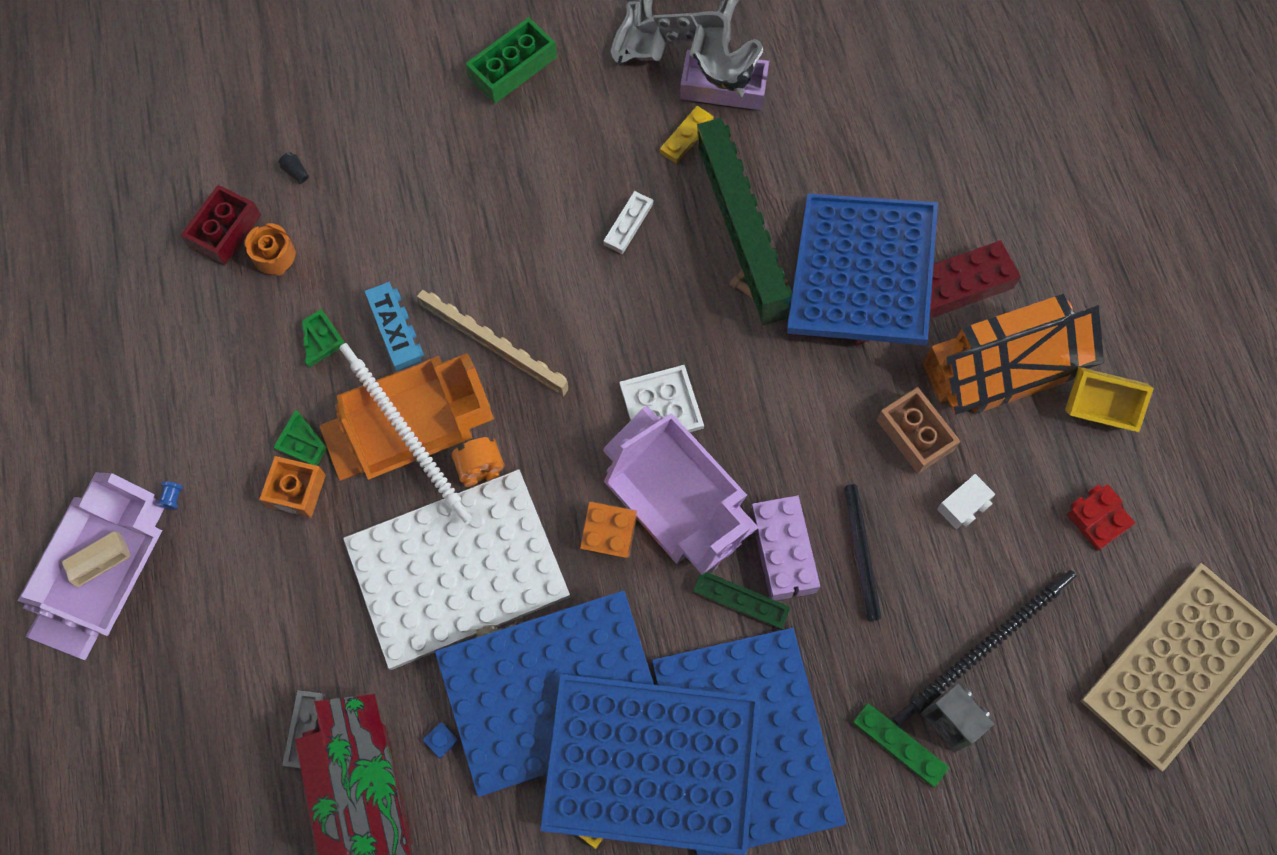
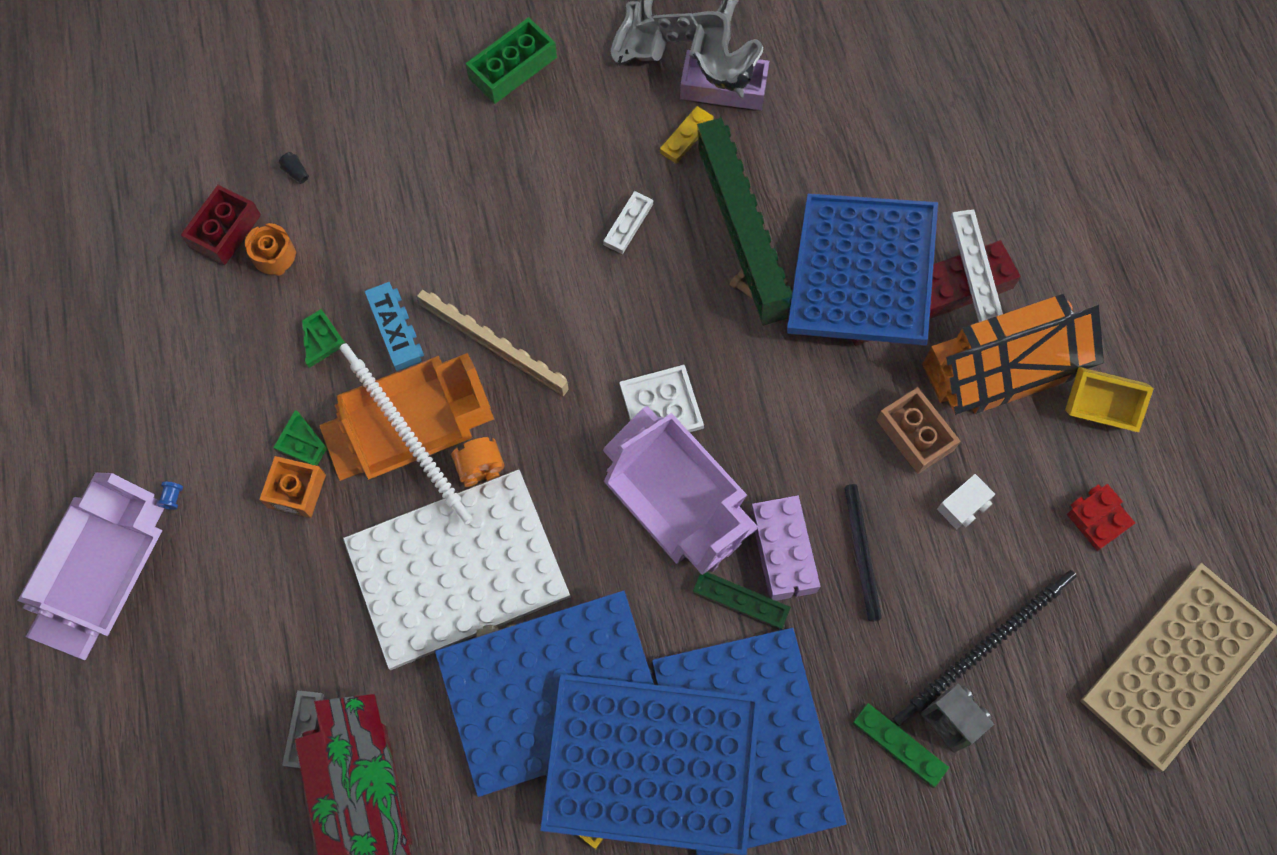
(96, 559): tan piece -> none
(440, 740): blue plate -> none
(609, 529): orange brick -> none
(976, 265): none -> white plate

